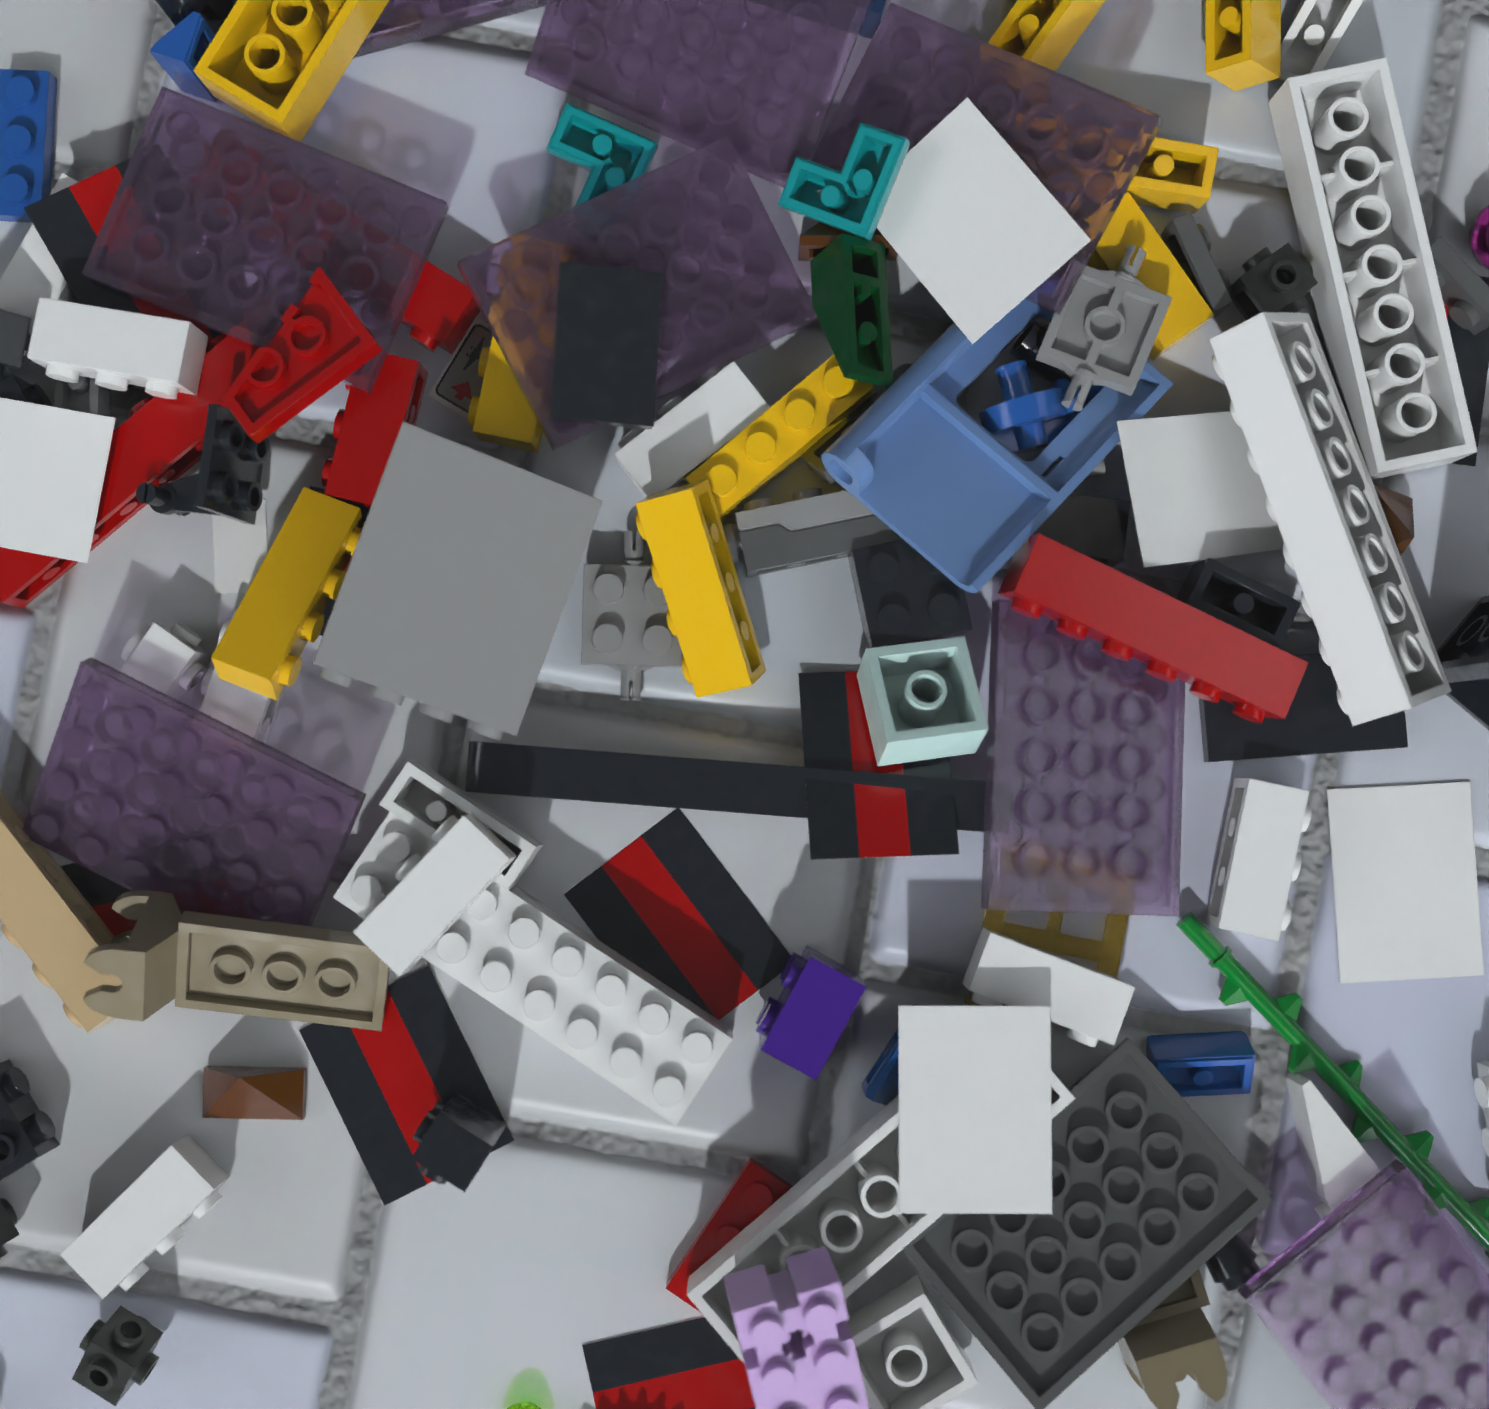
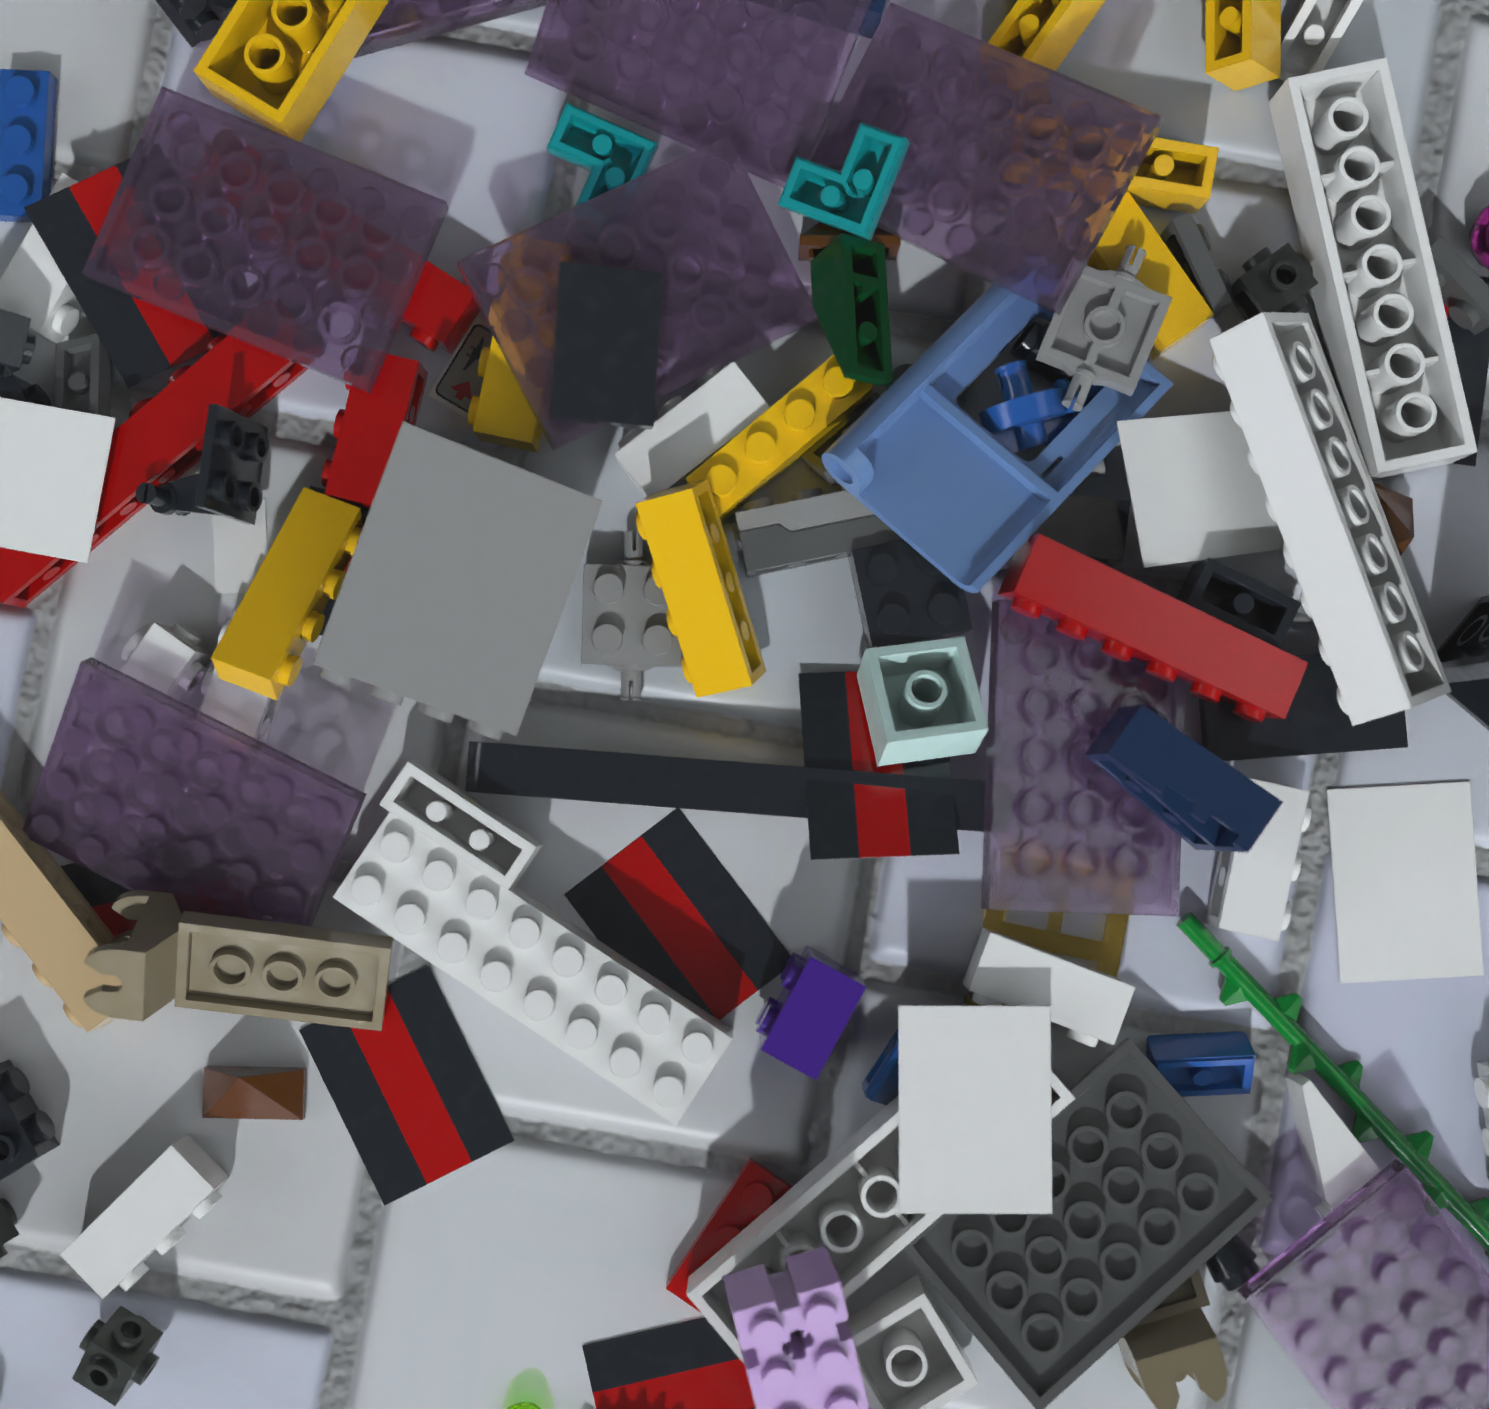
(117, 348): white brick -> none
(182, 50): blue slope -> none
(303, 361): red wing -> none
(432, 892): white brick -> none
(456, 1141): black brick -> none
(976, 222): white sticker -> none
(1182, 781): none -> dark blue wedge

